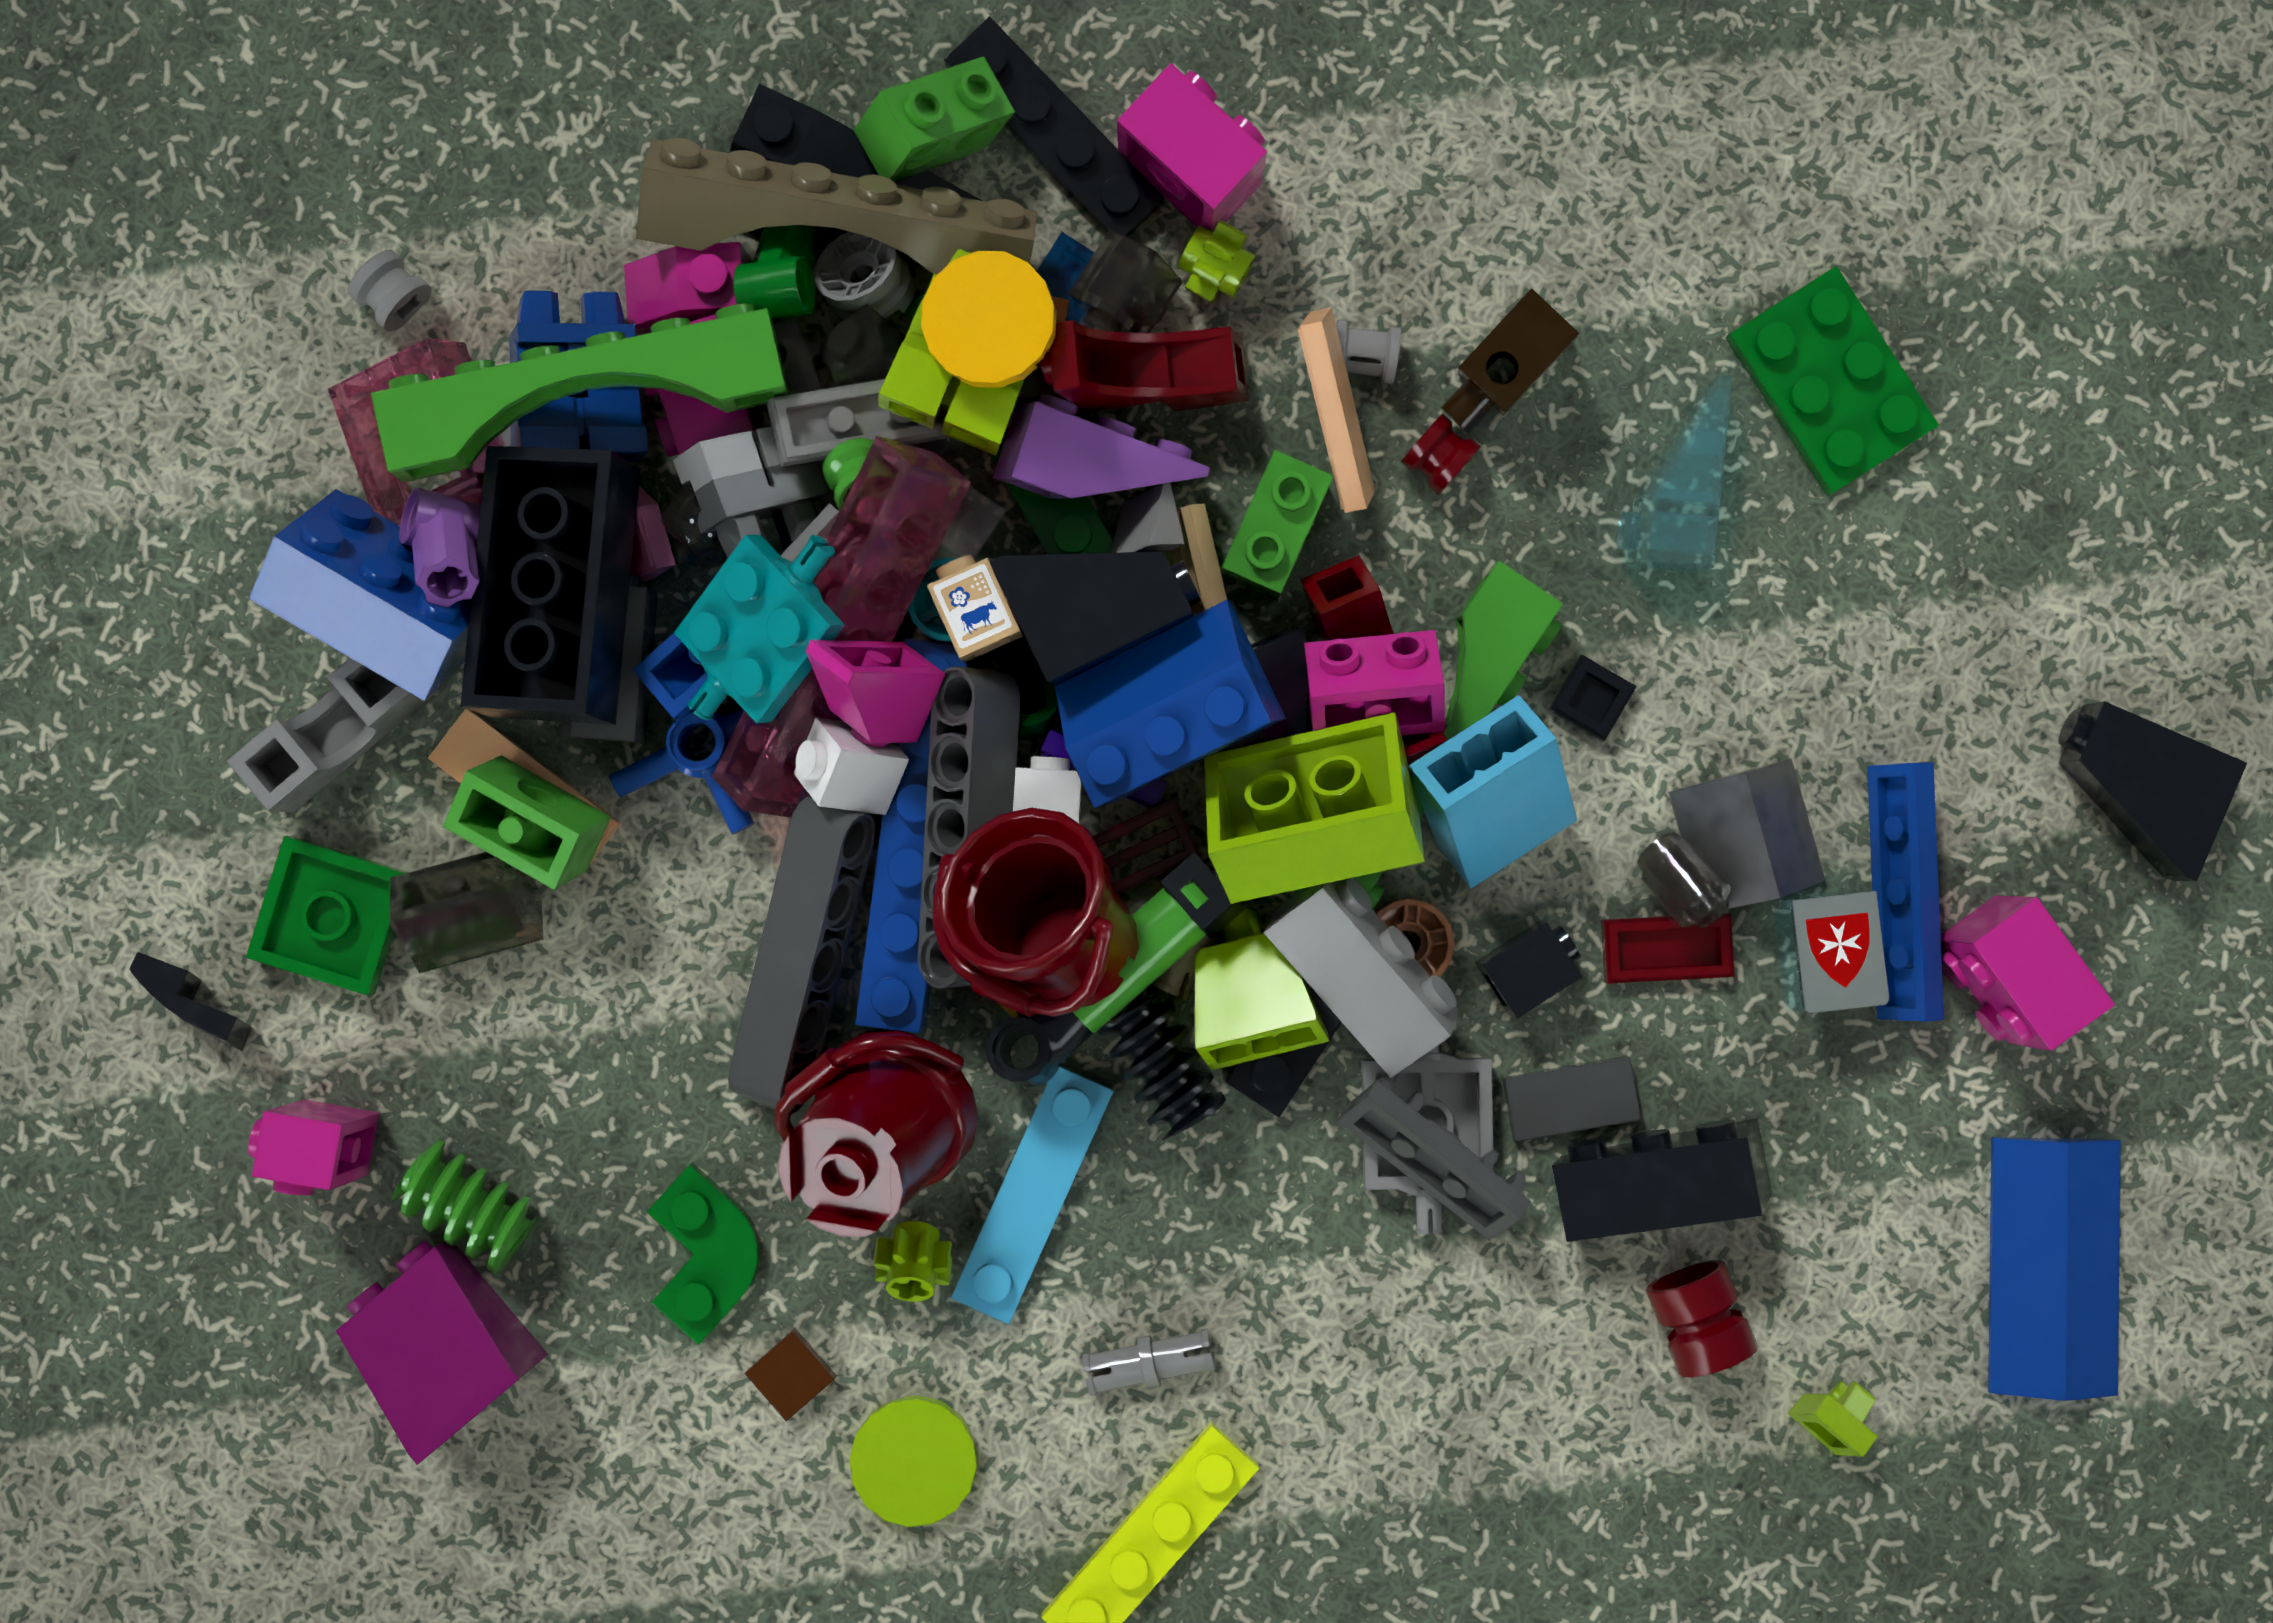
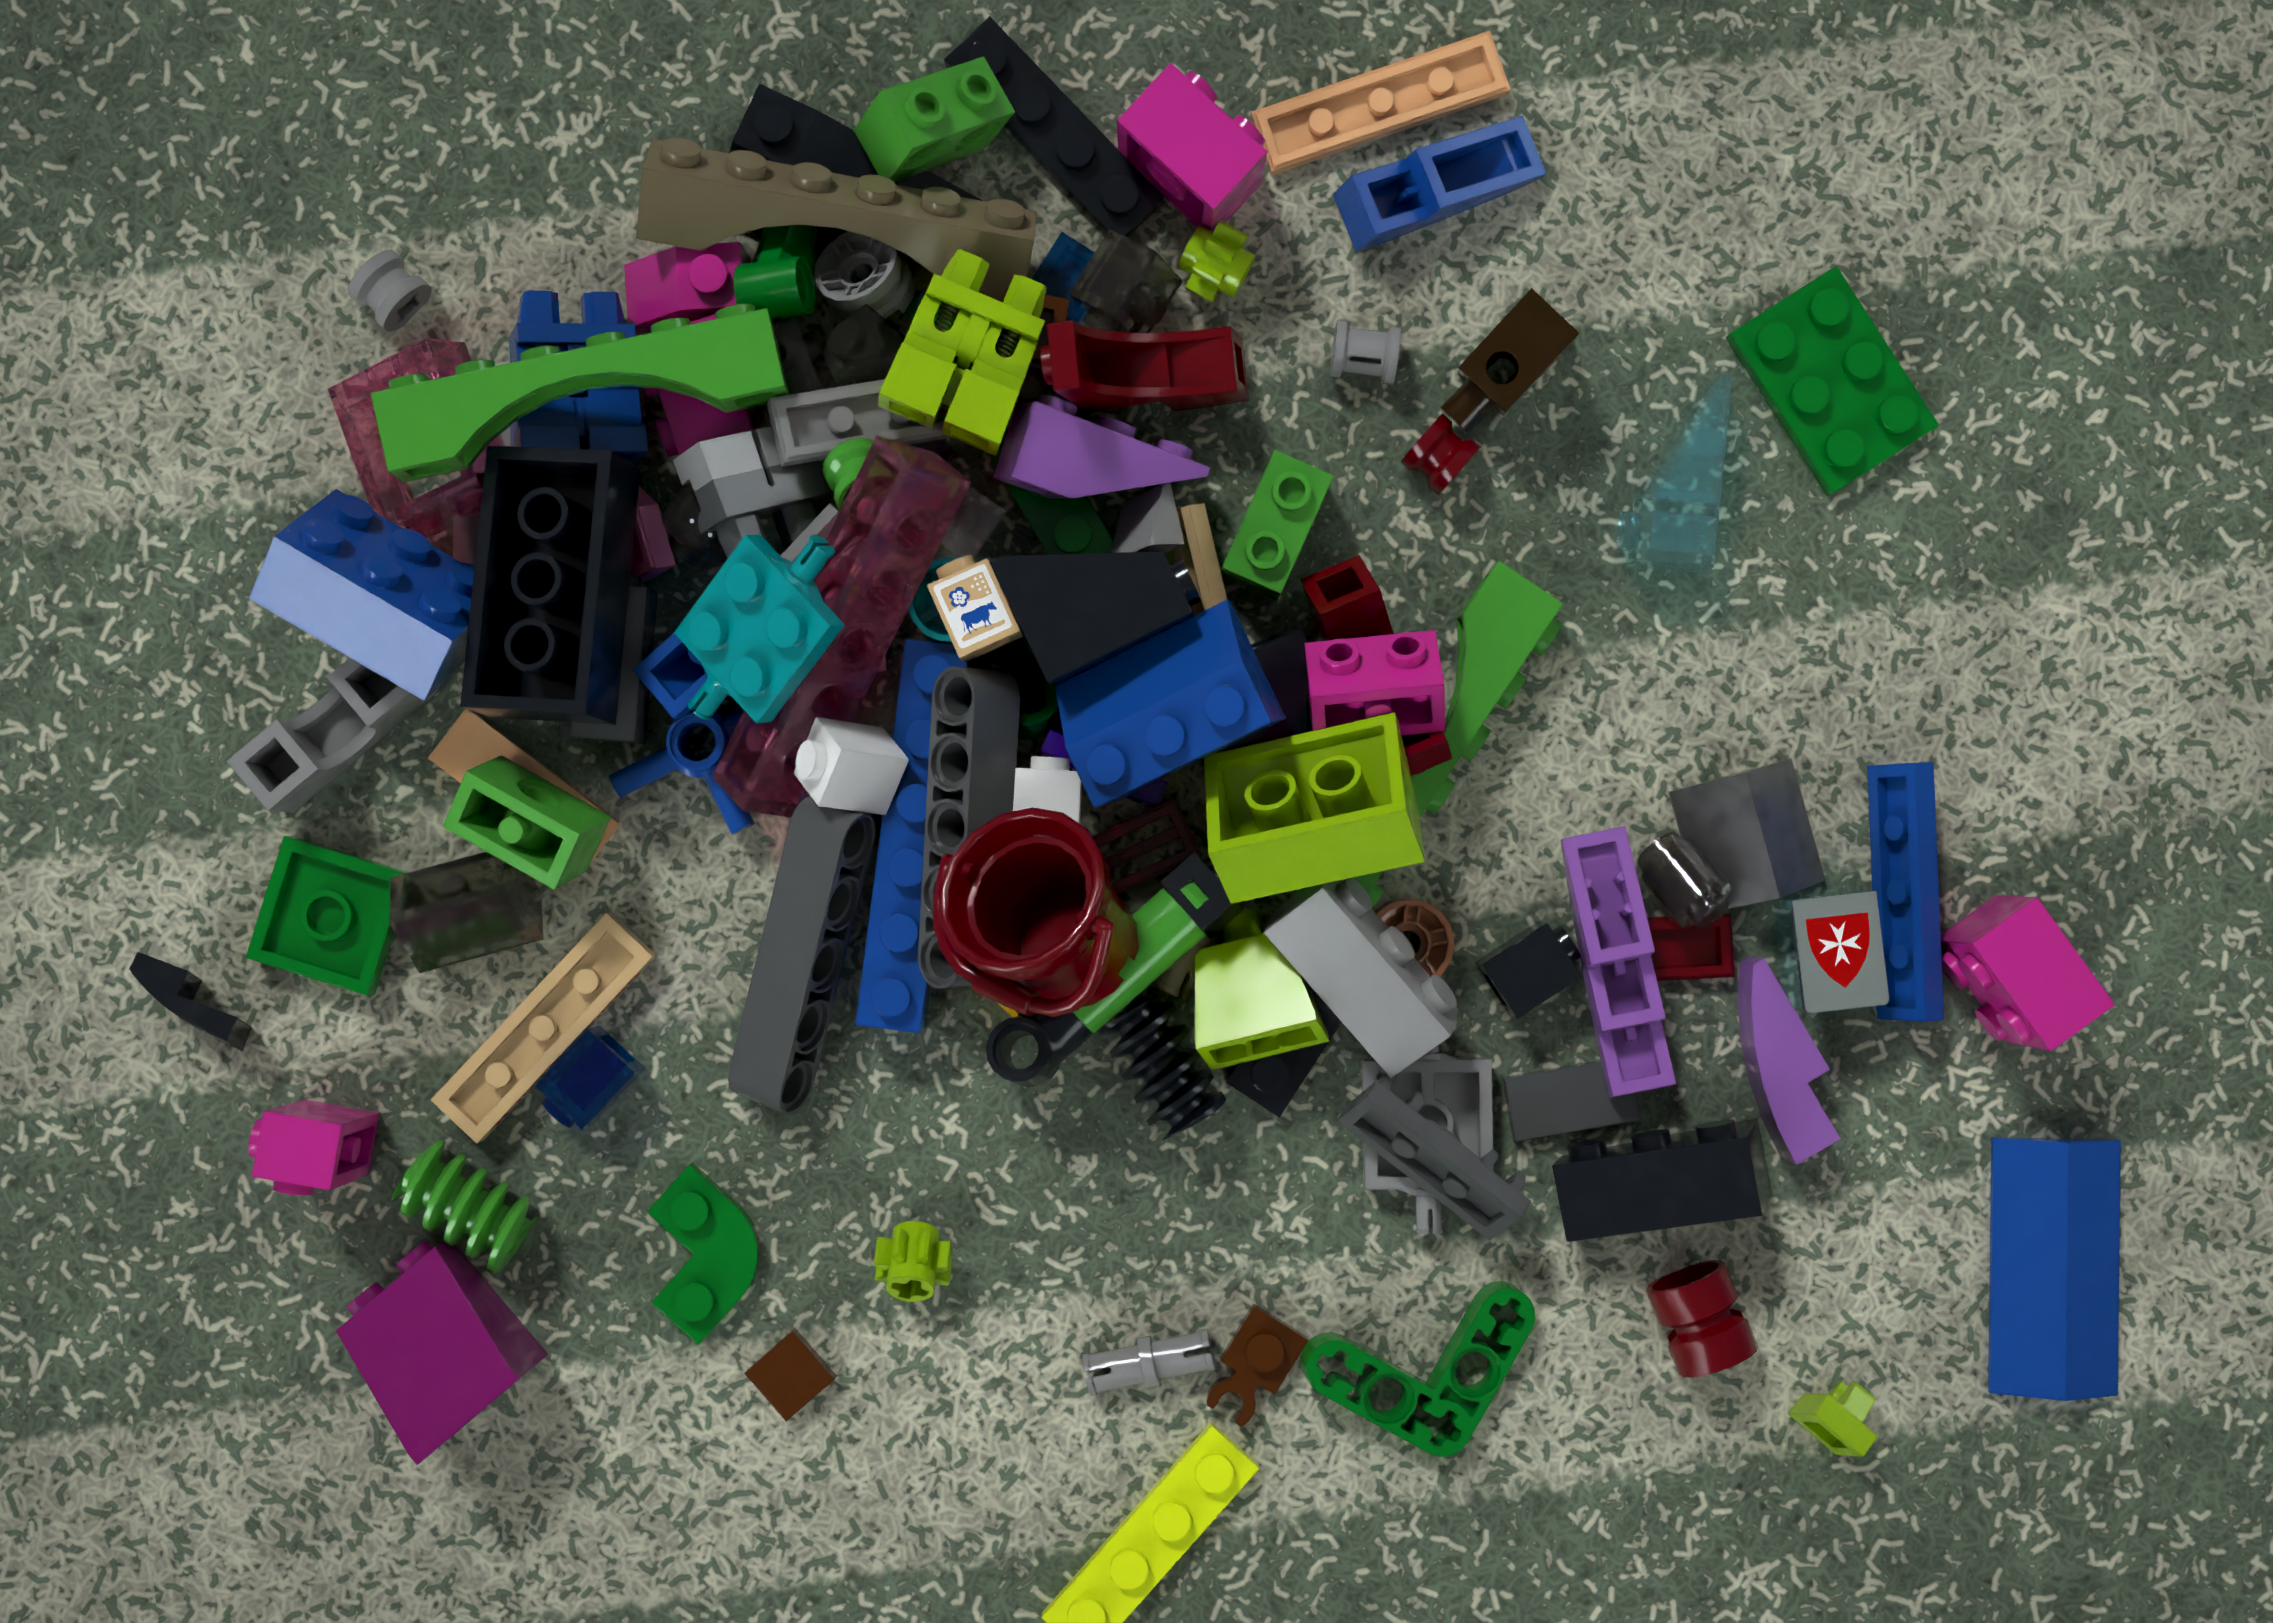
(443, 544): medium lavender piece -> none
(543, 1027): none -> tan plate
(588, 1079): none -> clear blue brick
(876, 687): dark pink slope -> none
(880, 1128): dark red piece -> none
(913, 1461): lime tile -> none
(988, 319): yellow tile -> none
(1032, 1194): medium azure plate -> none
(1260, 1355): none -> reddish brown plate
(1336, 410): light nougat tile -> none
(1381, 102): none -> light nougat tile
(1438, 182): none -> blue slope
(1442, 1388): none -> green beam
(1494, 791): medium azure brick -> none
(1592, 698): black tile -> none
(1617, 961): none -> medium lavender slope
(1780, 1064): none -> medium lavender slope
(2151, 784): black slope -> none

